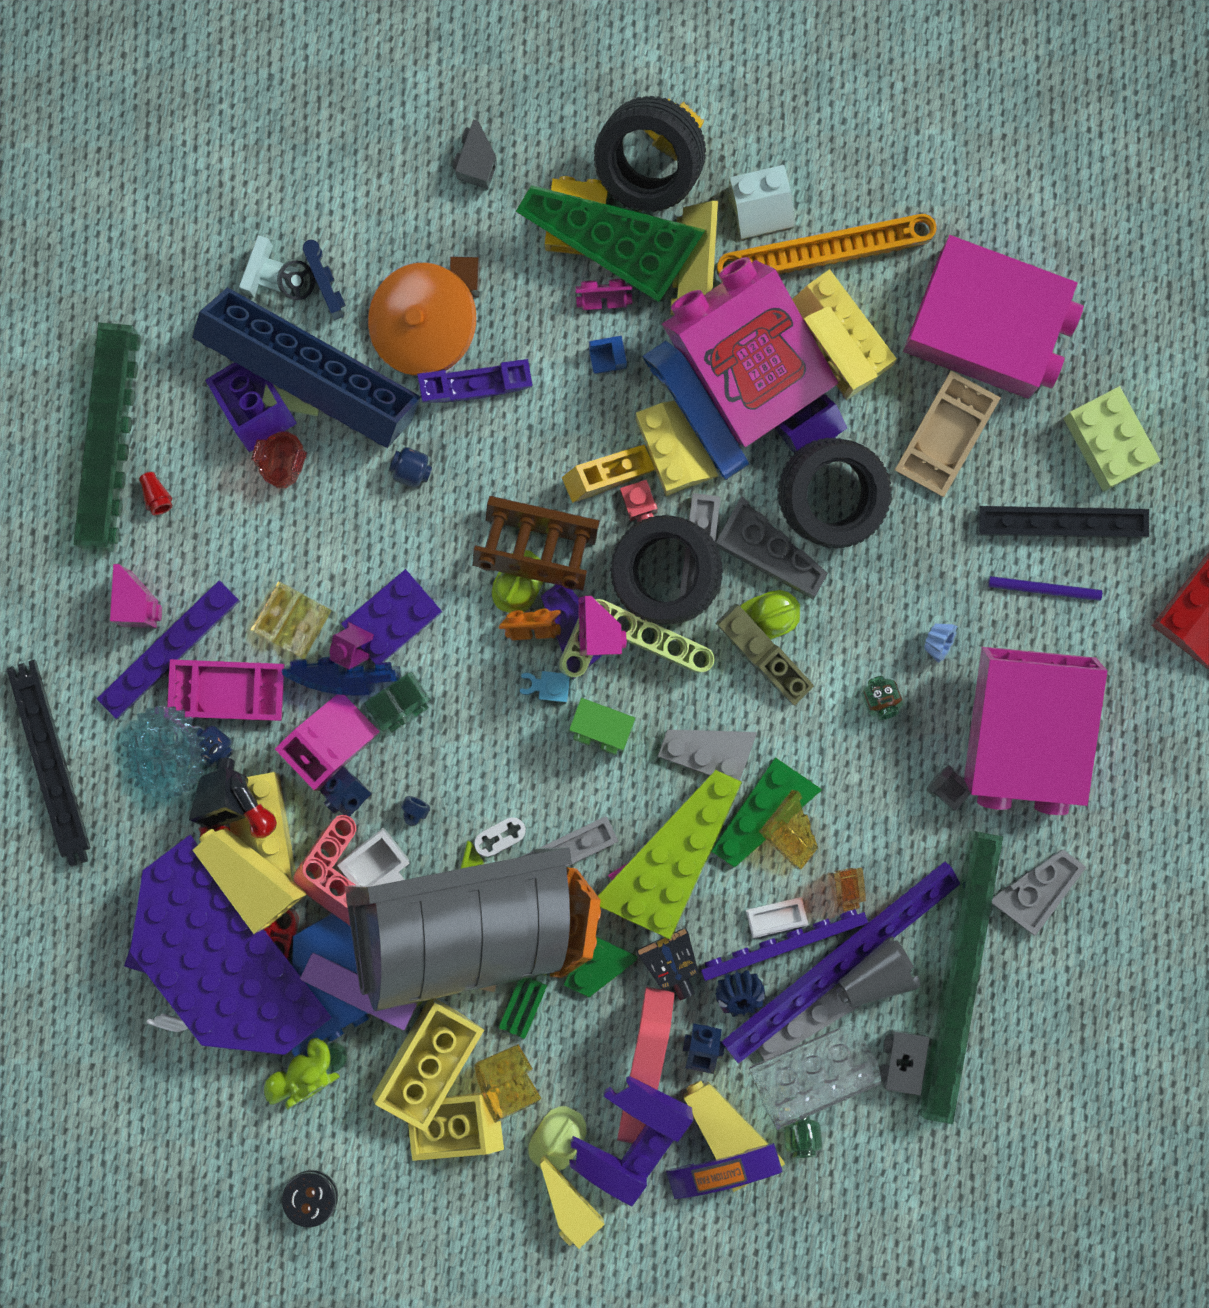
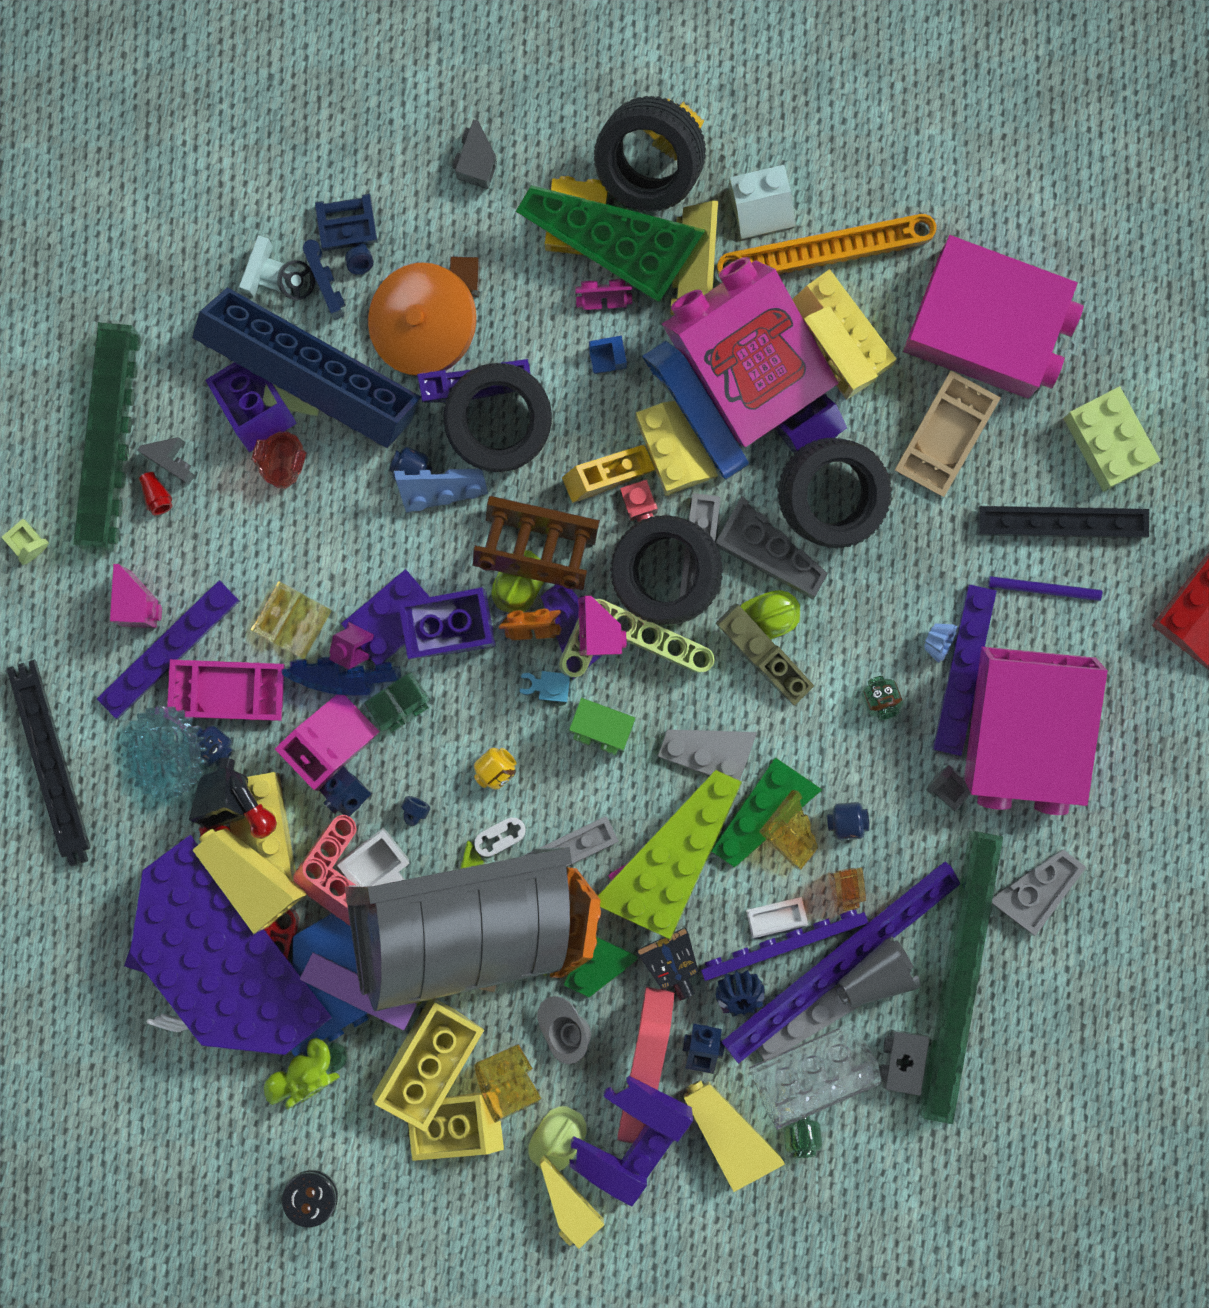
(25, 542): none -> yellowish green tile
(163, 454): none -> dark grey slope
(348, 230): none -> dark blue plate
(359, 260): none -> dark blue tile
(439, 489): none -> medium blue wing
(447, 624): none -> dark purple slope
(494, 458): none -> black tyre
(494, 768): none -> yellow head
(513, 1029): green tile -> none
(563, 1029): none -> light grey piece
(724, 1172): dark purple slope -> none
(849, 821): none -> dark blue head
(964, 670): none -> dark purple plate

